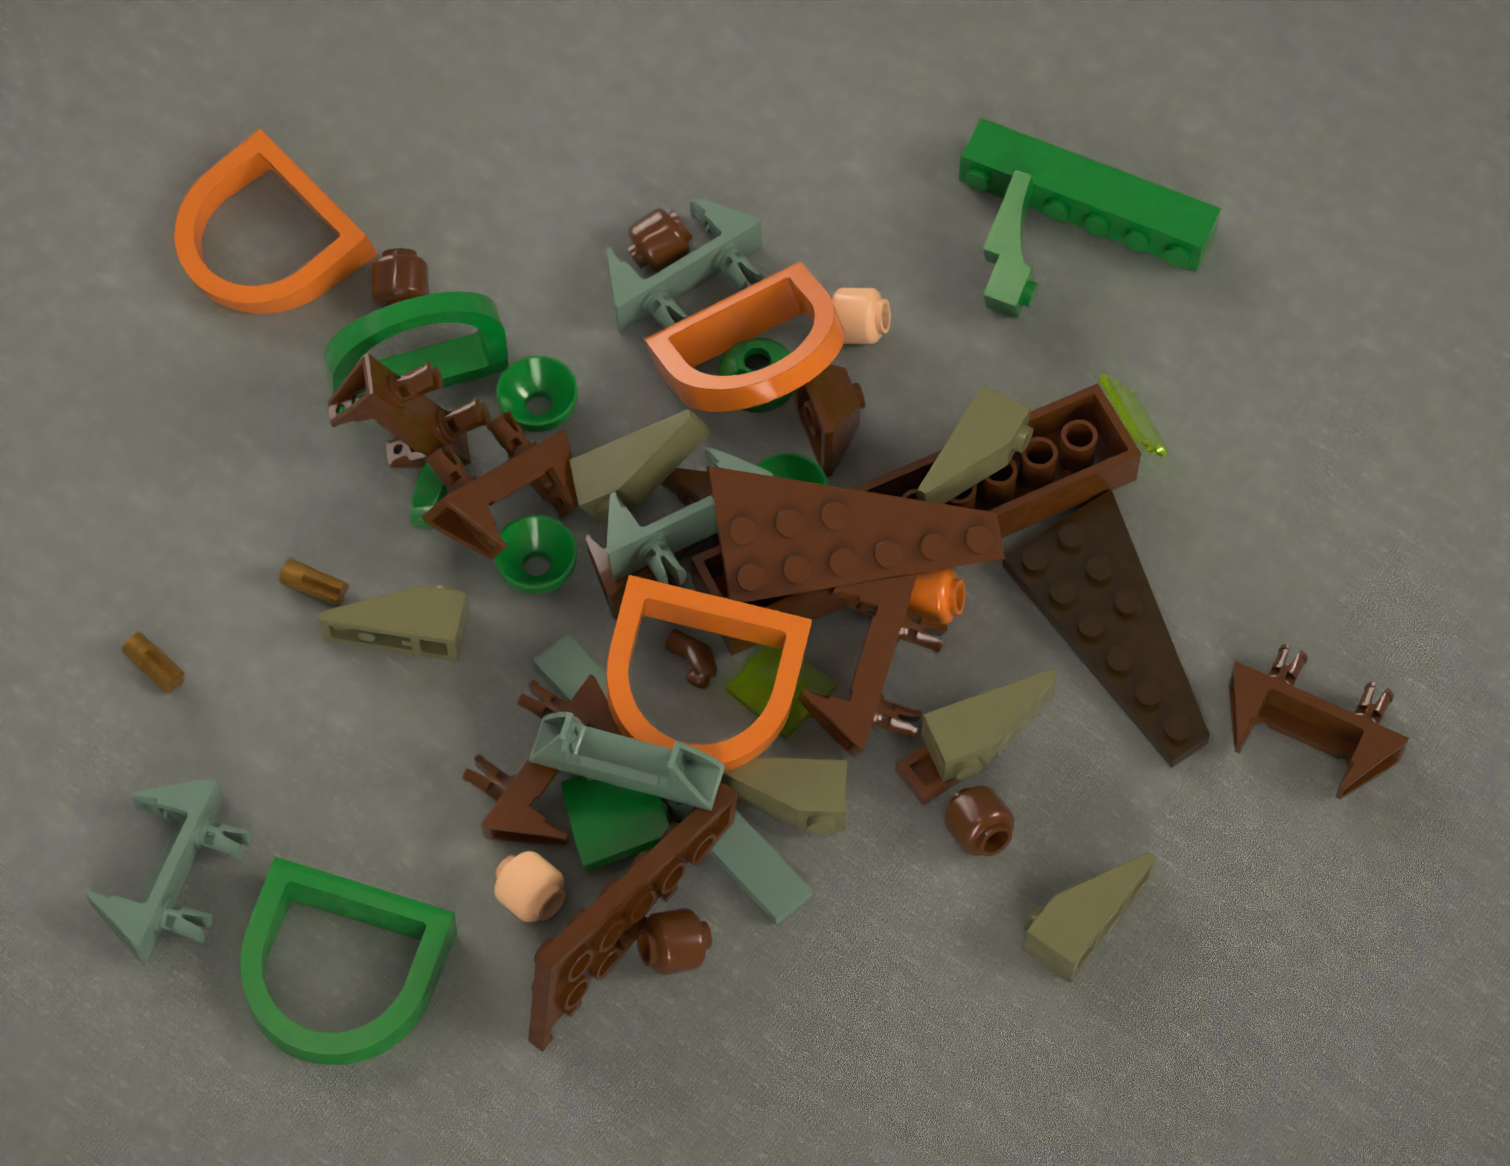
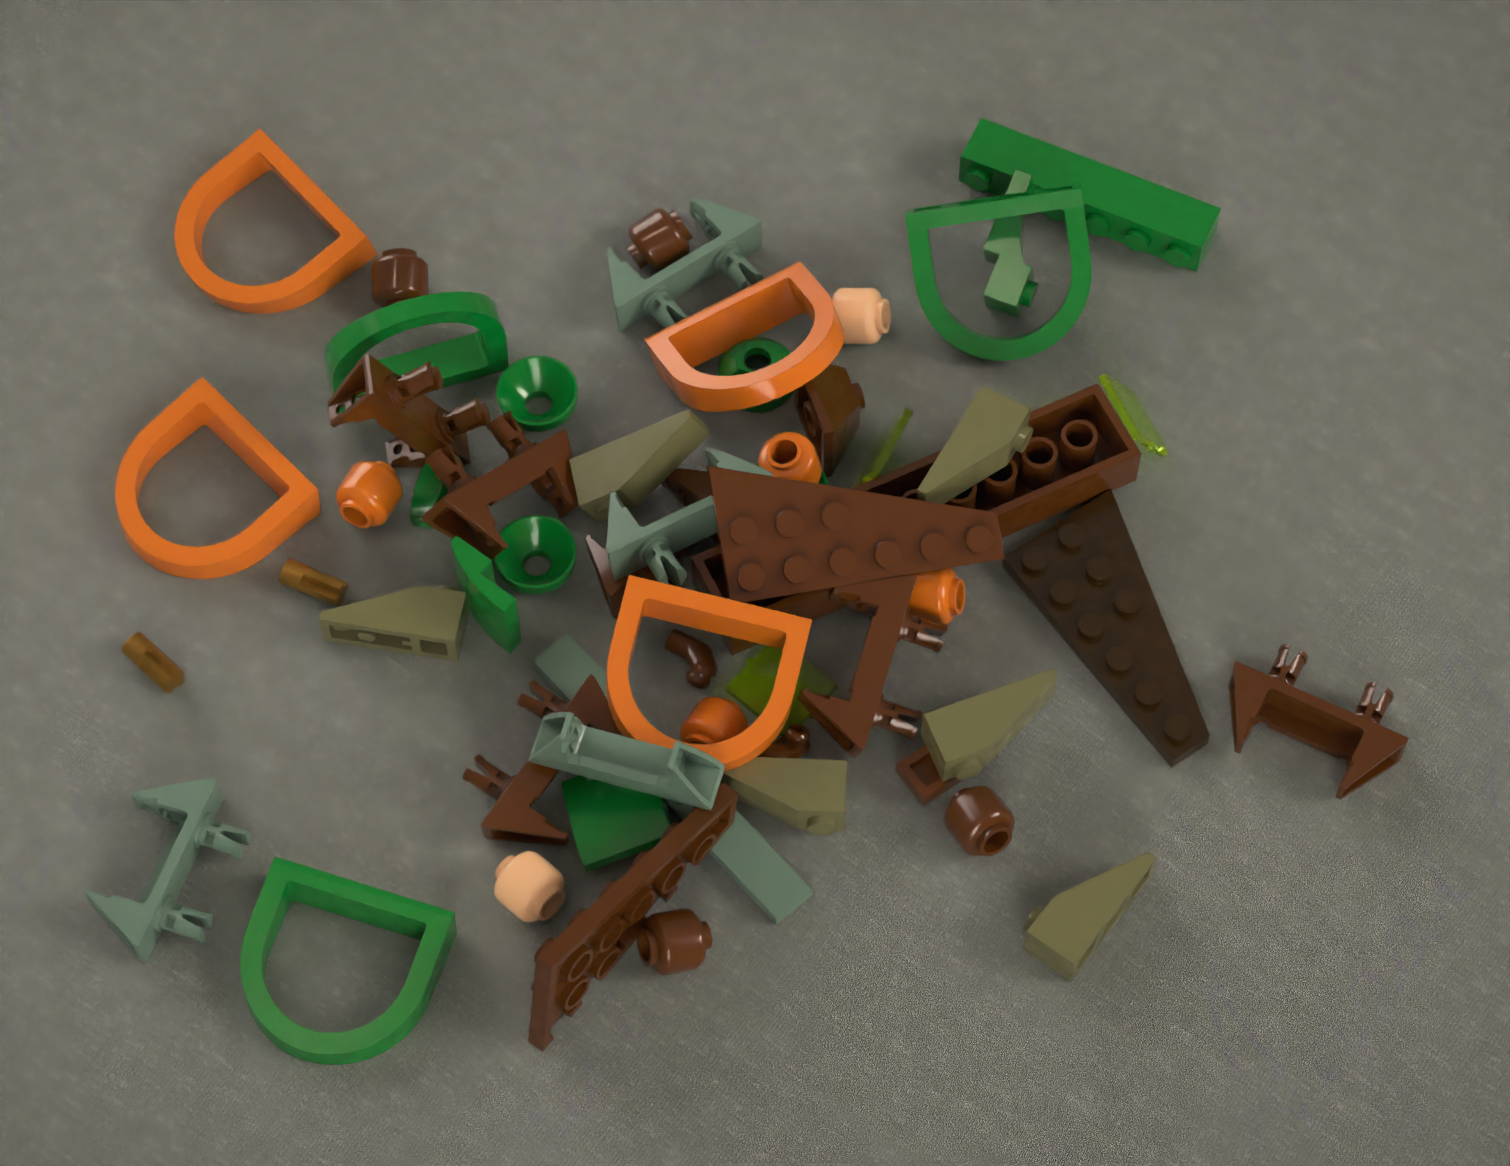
(192, 409): none -> orange window
(369, 494): none -> orange head
(487, 602): none -> green slope
(713, 721): none -> orange head
(791, 457): none -> orange head
(792, 745): none -> reddish brown arm
(884, 448): none -> clear neon green piece
(921, 219): none -> green window

